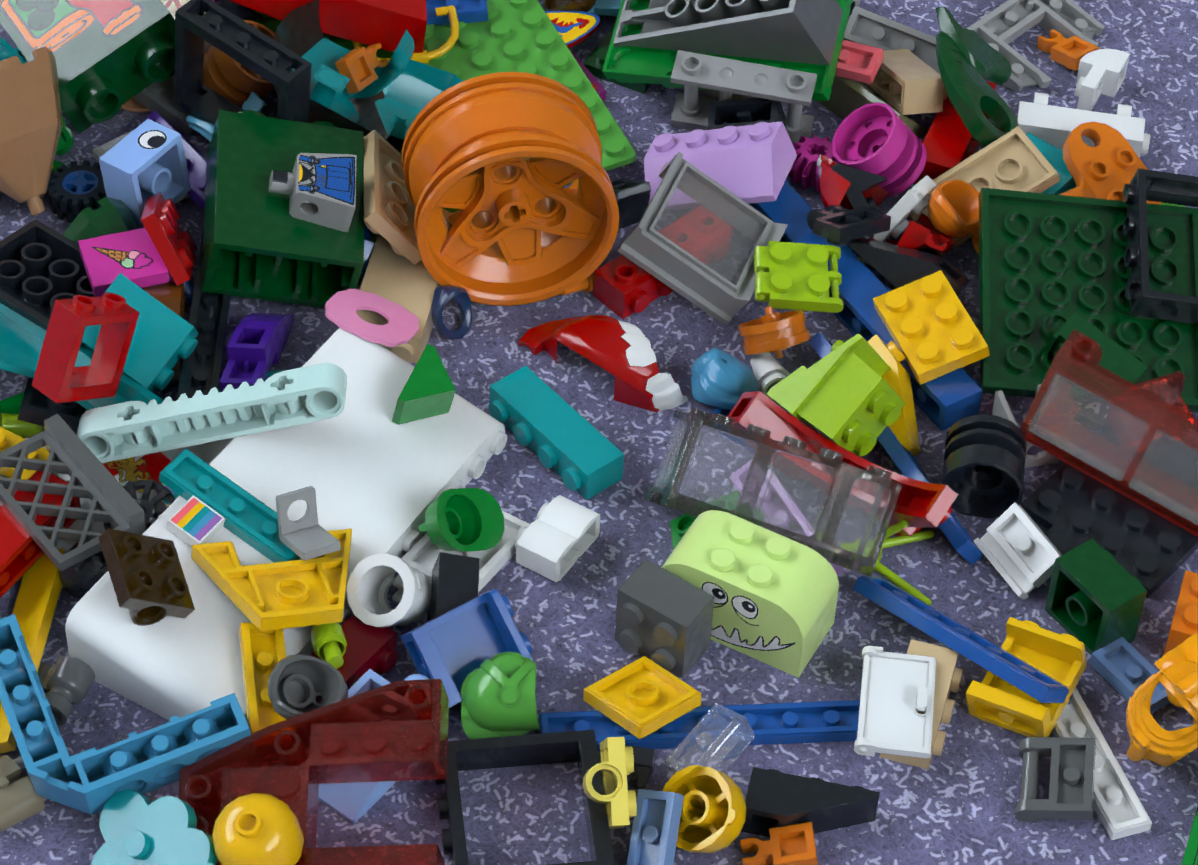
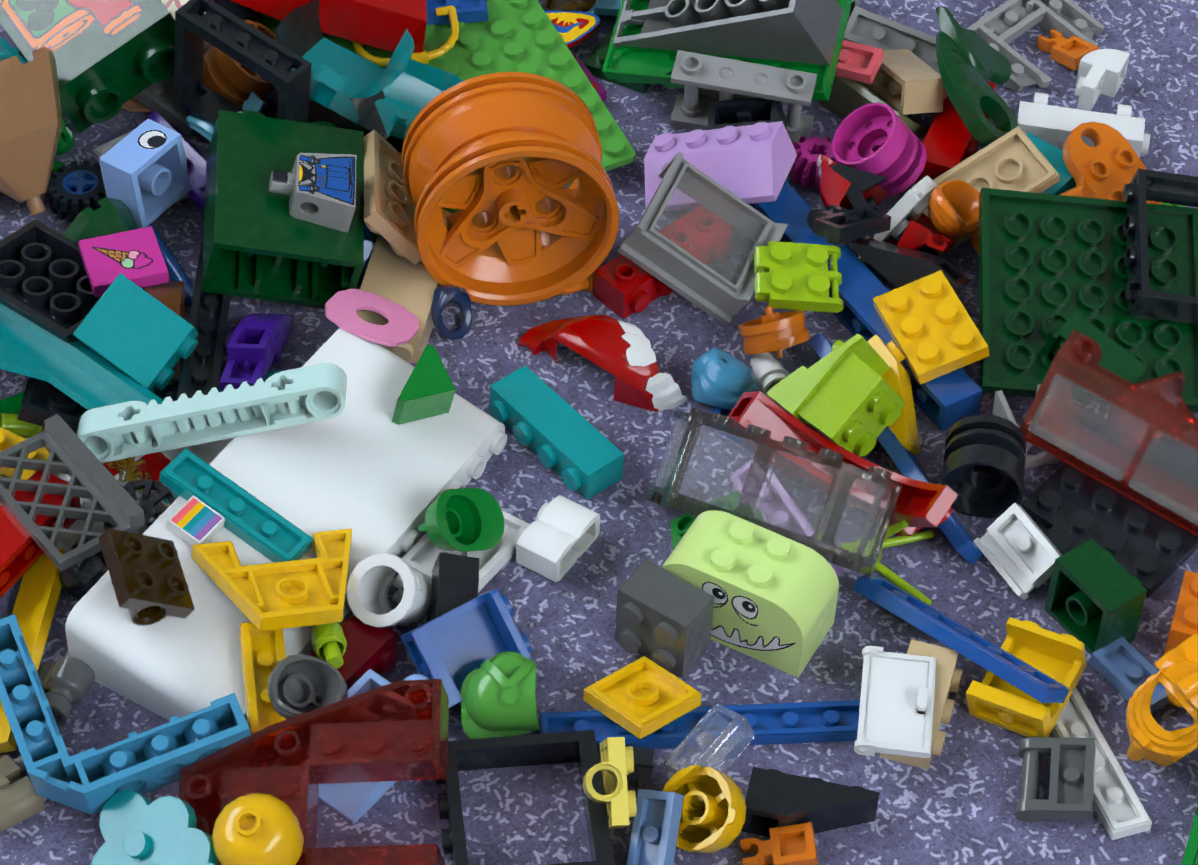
(55, 369): red window -> none
(172, 244): red plate -> none
(304, 535): light grey bracket -> none
(360, 67): orange plate -> none
(632, 200): black slope -> none

